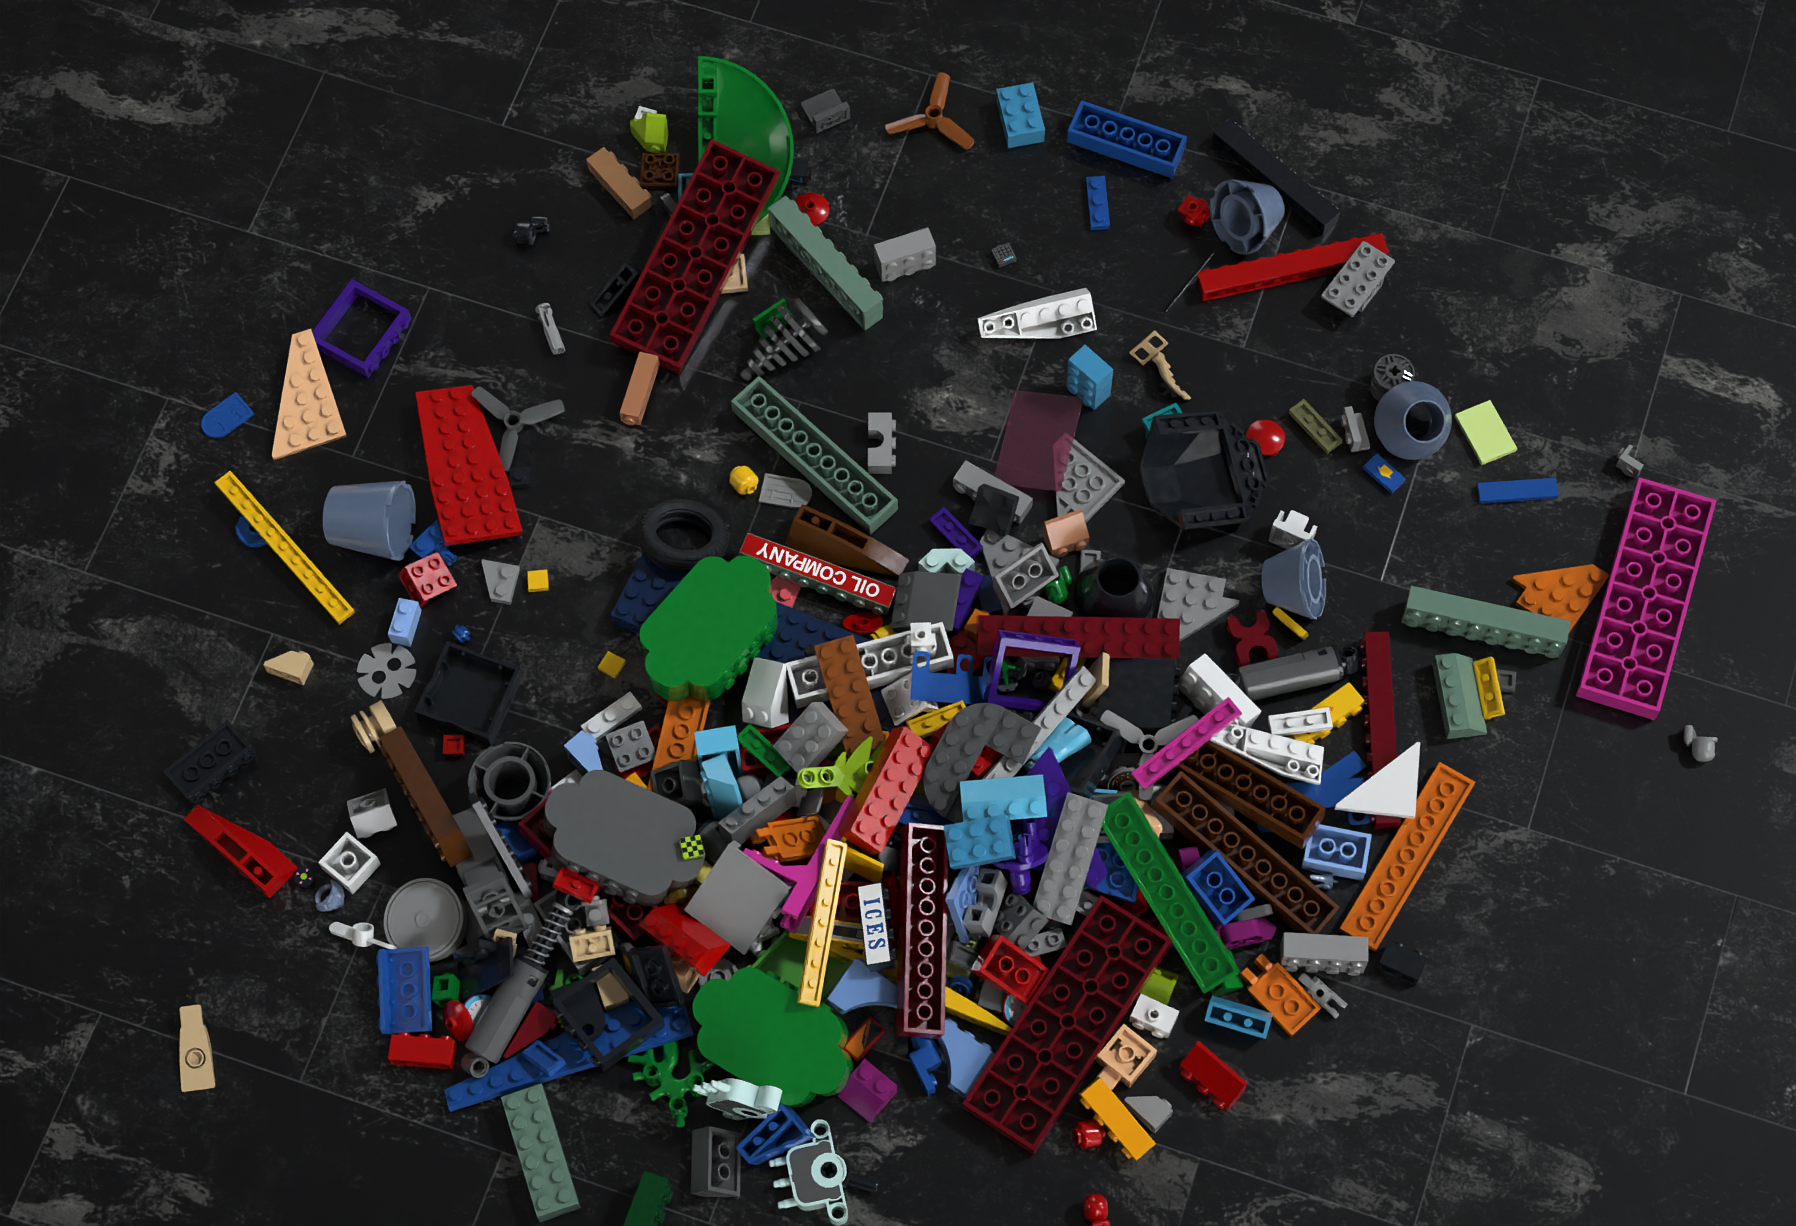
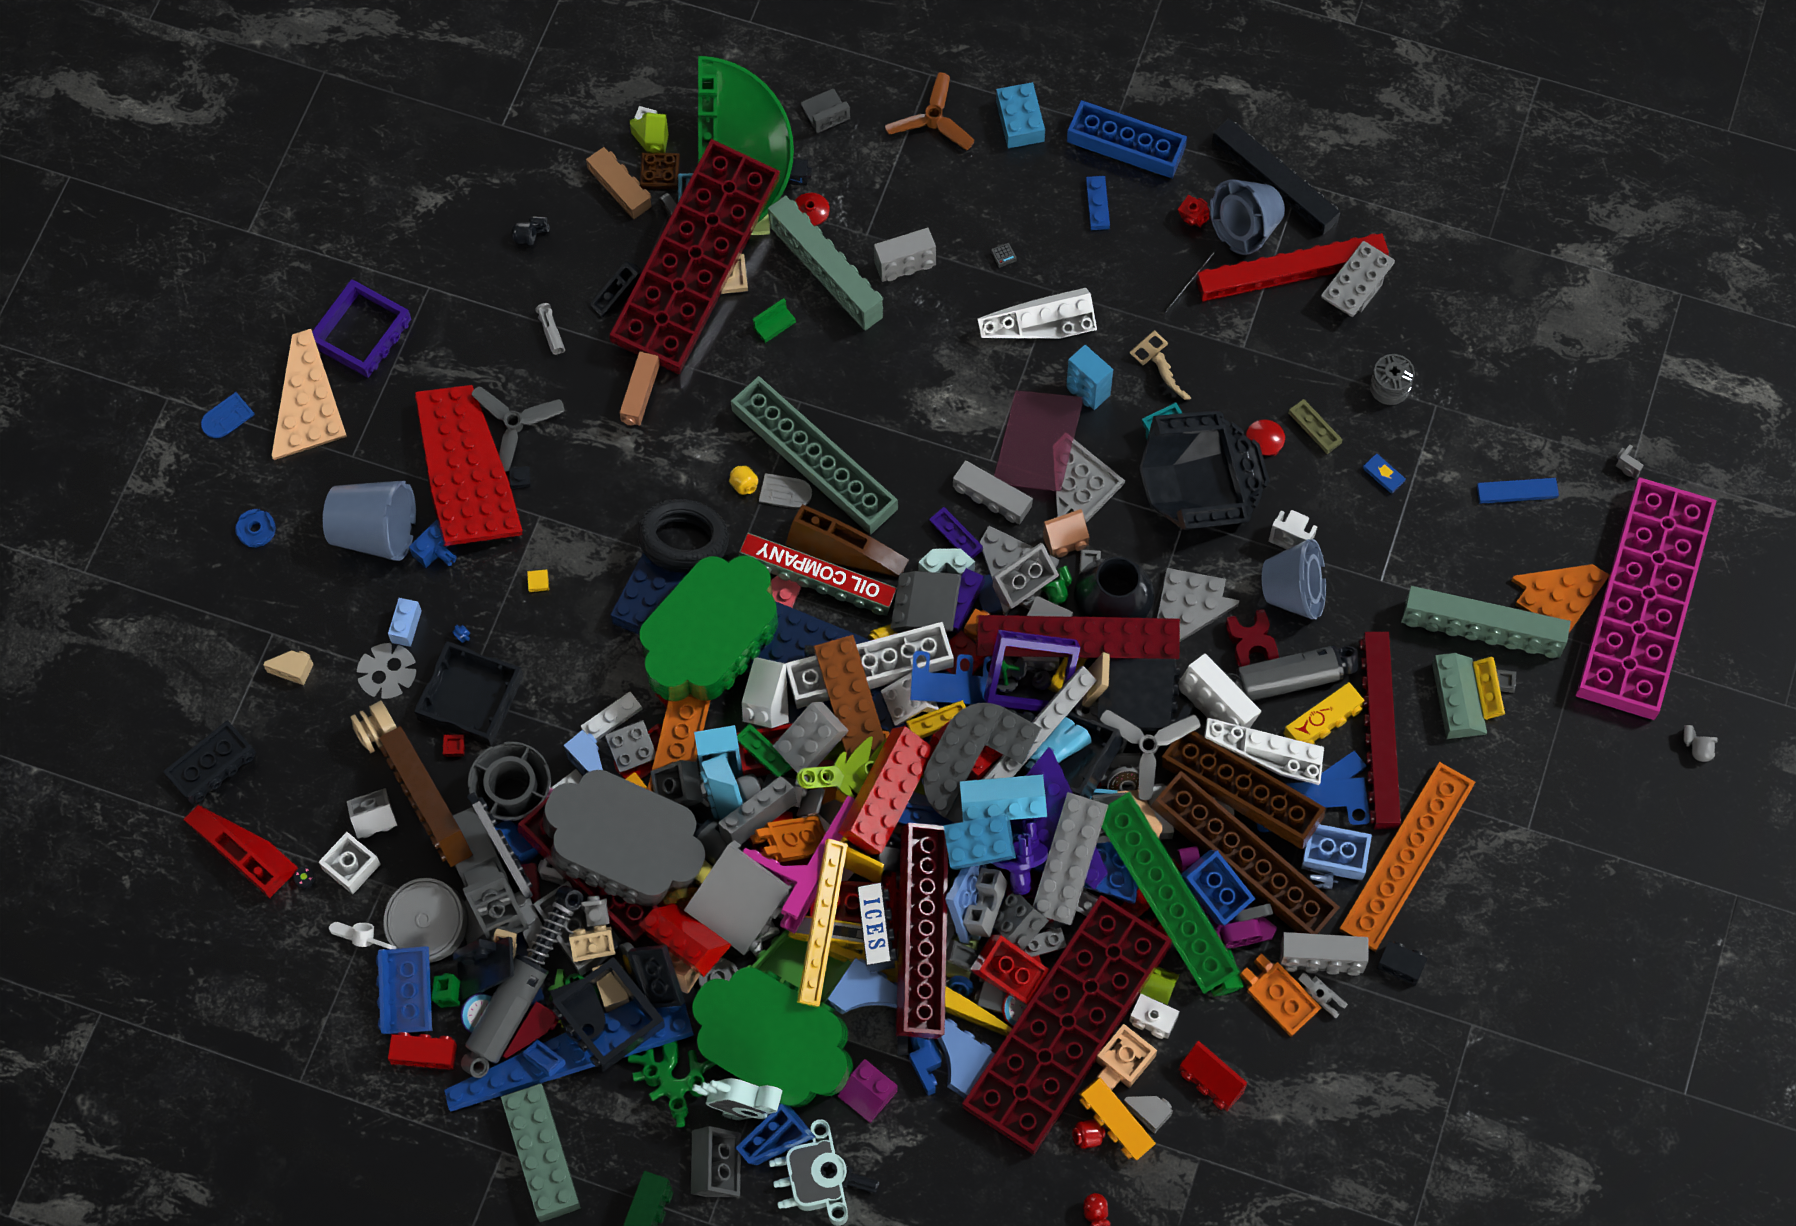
(195, 1051): tan piece -> none
(285, 547): yellow plate -> none
(334, 900): sand blue piece -> none
(427, 578): bracket -> none
(457, 1020): red dish -> none
(500, 580): light grey wing -> none
(576, 885): red panel -> none
(611, 664): yellow tile -> none
(691, 847): tile -> none
(780, 343): dark grey plant -> none
(862, 623): red dish -> none
(863, 1038): slope -> none
(881, 458): light grey arch -> none
(921, 637): white brick -> none
(994, 509): black brick -> none
(1186, 743): dark pink plate -> none
(1238, 1017): dark azure brick -> none
(1290, 623): yellow tile -> none
(1300, 722): white plate -> none
(1355, 430): light grey bracket -> none
(1390, 790): white tile -> none
(1391, 417): sand blue cone -> none
(1485, 432): yellowish green tile -> none

